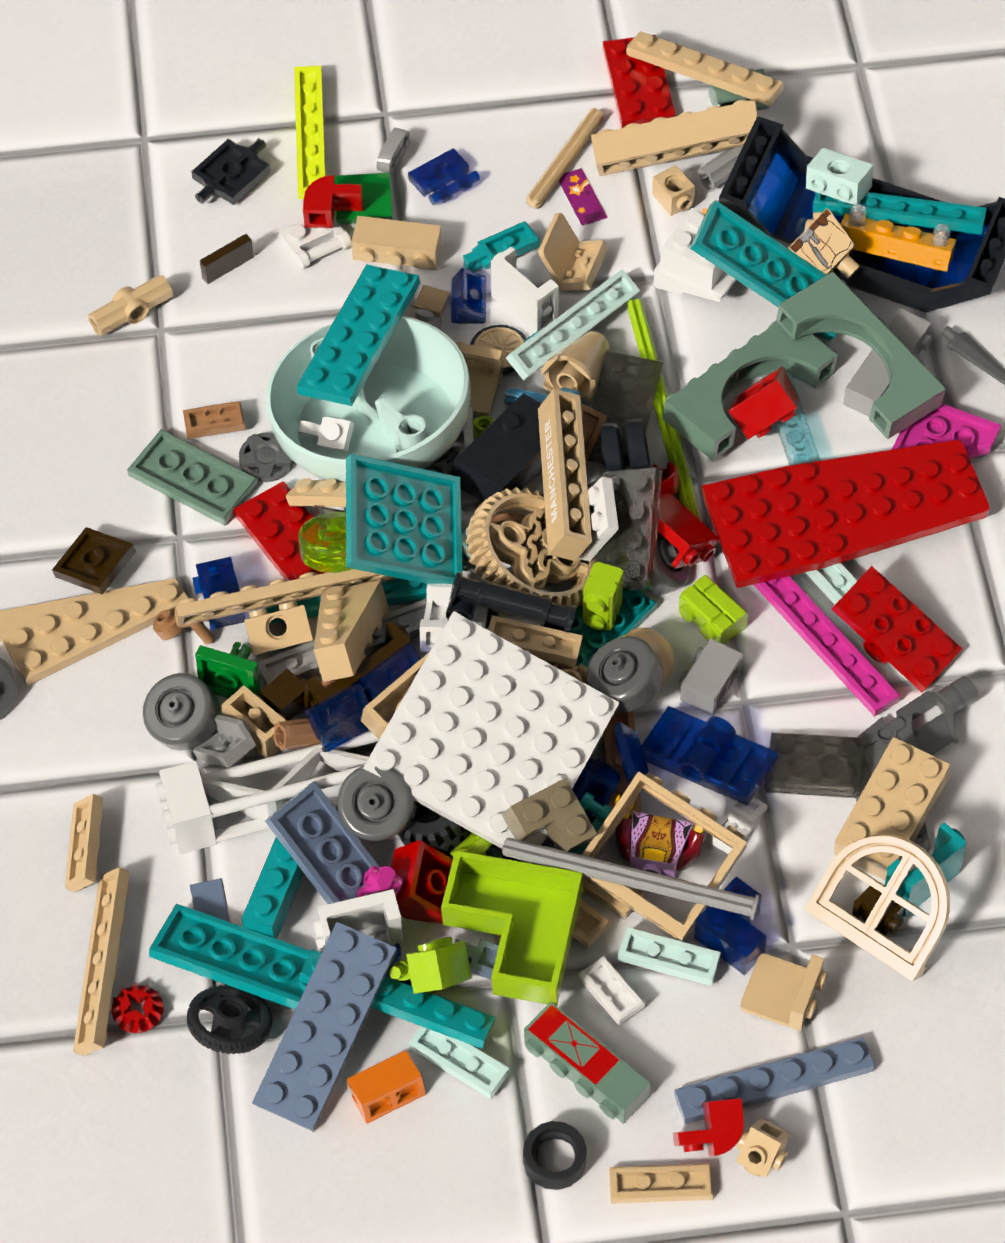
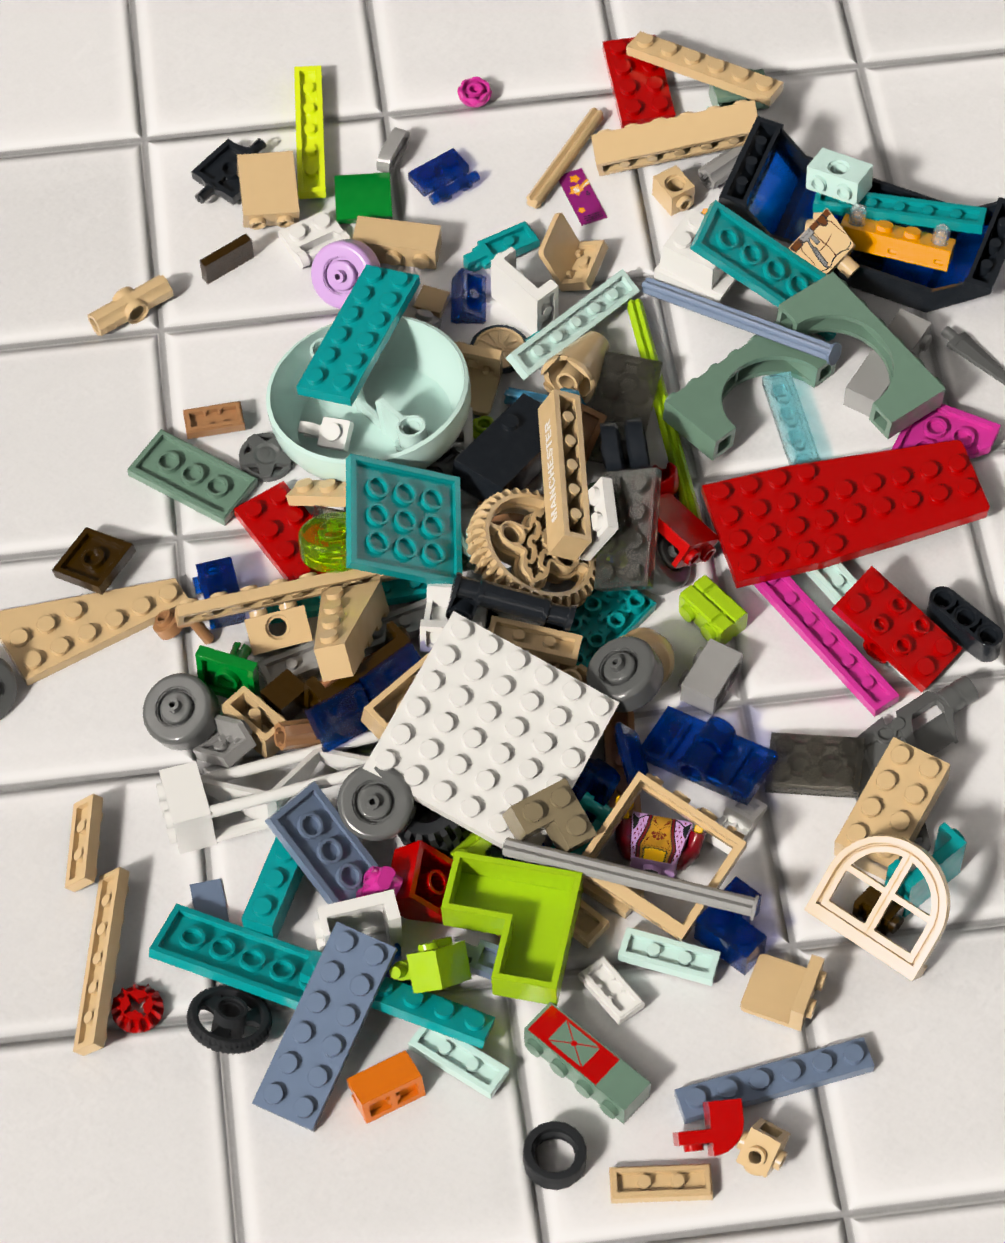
(268, 189): none -> tan panel
(325, 197): red brick -> none
(338, 269): none -> lavender wheel
(474, 92): none -> dark pink plate
(602, 596): lime brick -> none
(743, 320): none -> sand blue axle
(765, 404): red slope -> none
(970, 636): none -> black beam

